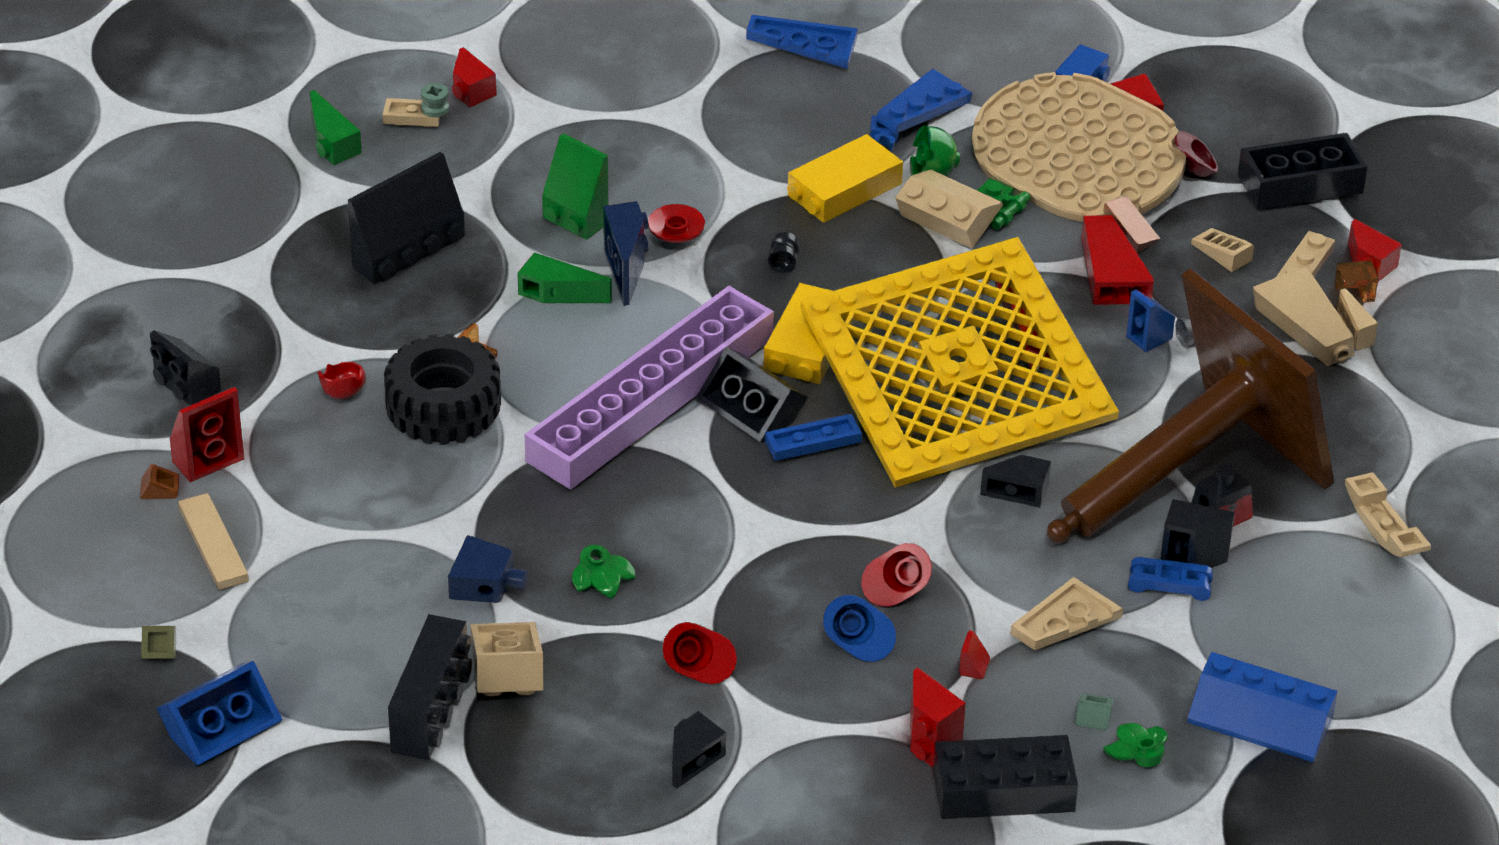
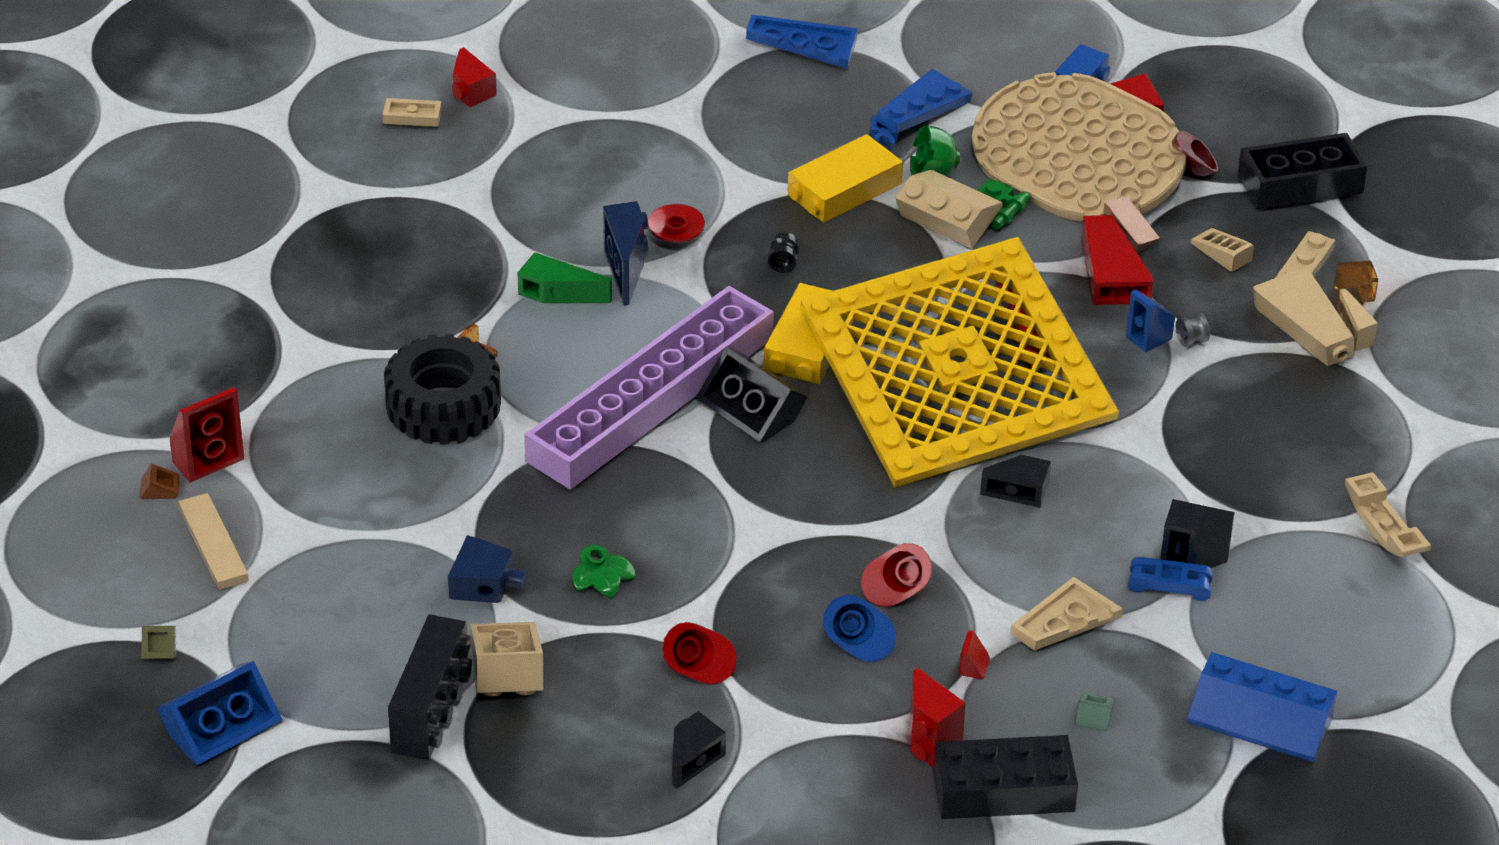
(183, 369): black slope -> none
(335, 135): green slope -> none
(342, 379): red hair -> none
(404, 219): black slope -> none
(434, 100): sand green wheel -> none
(576, 187): green slope -> none
(813, 437): blue plate -> none
(1138, 744): green plate -> none
(1227, 492): black torso -> none
(1245, 379): reddish brown piece -> none
(1373, 246): red slope -> none

